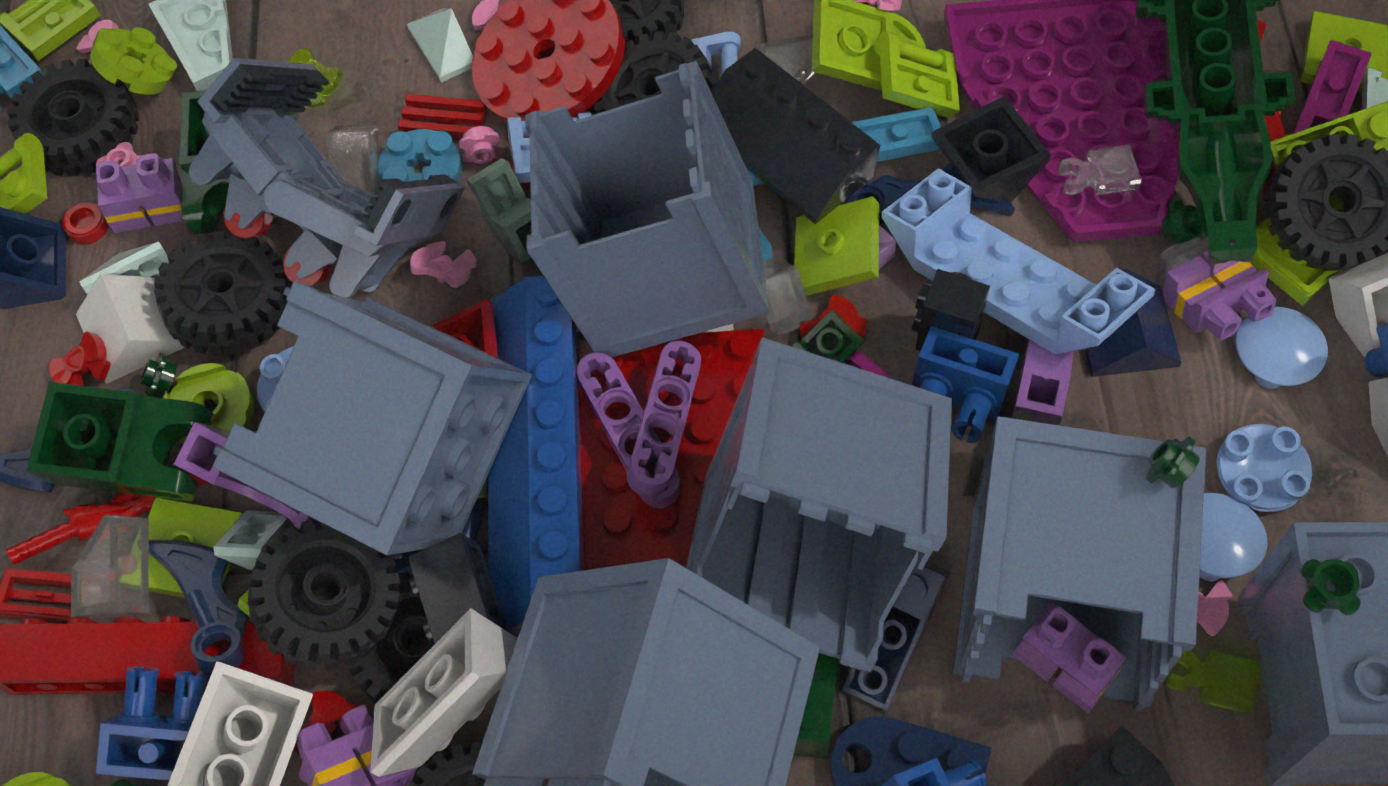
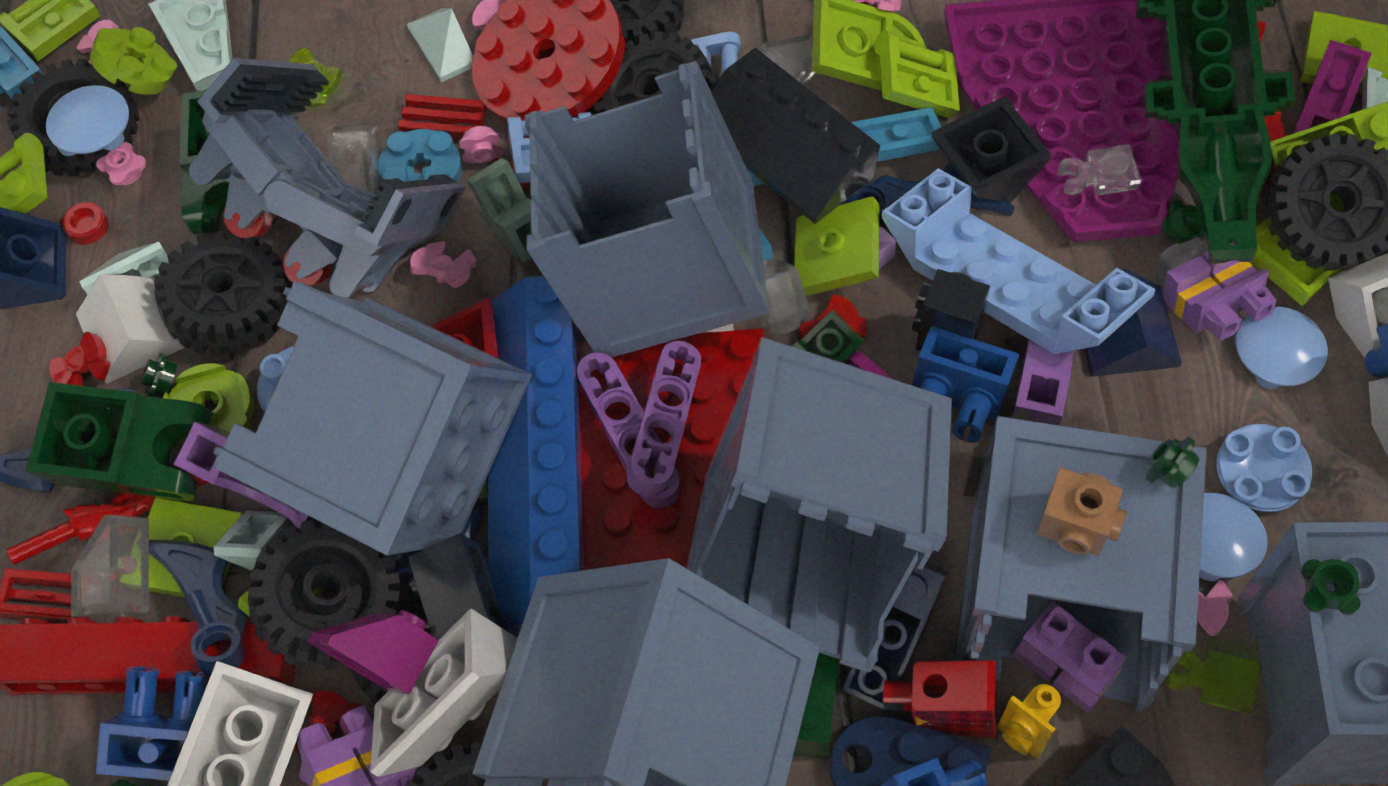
(88, 120): none -> light blue dish
(139, 193): medium lavender hips -> none
(381, 648): none -> magenta slope
(965, 697): none -> red torso
(1027, 722): none -> yellow hinge
(1082, 512): none -> medium nougat brick

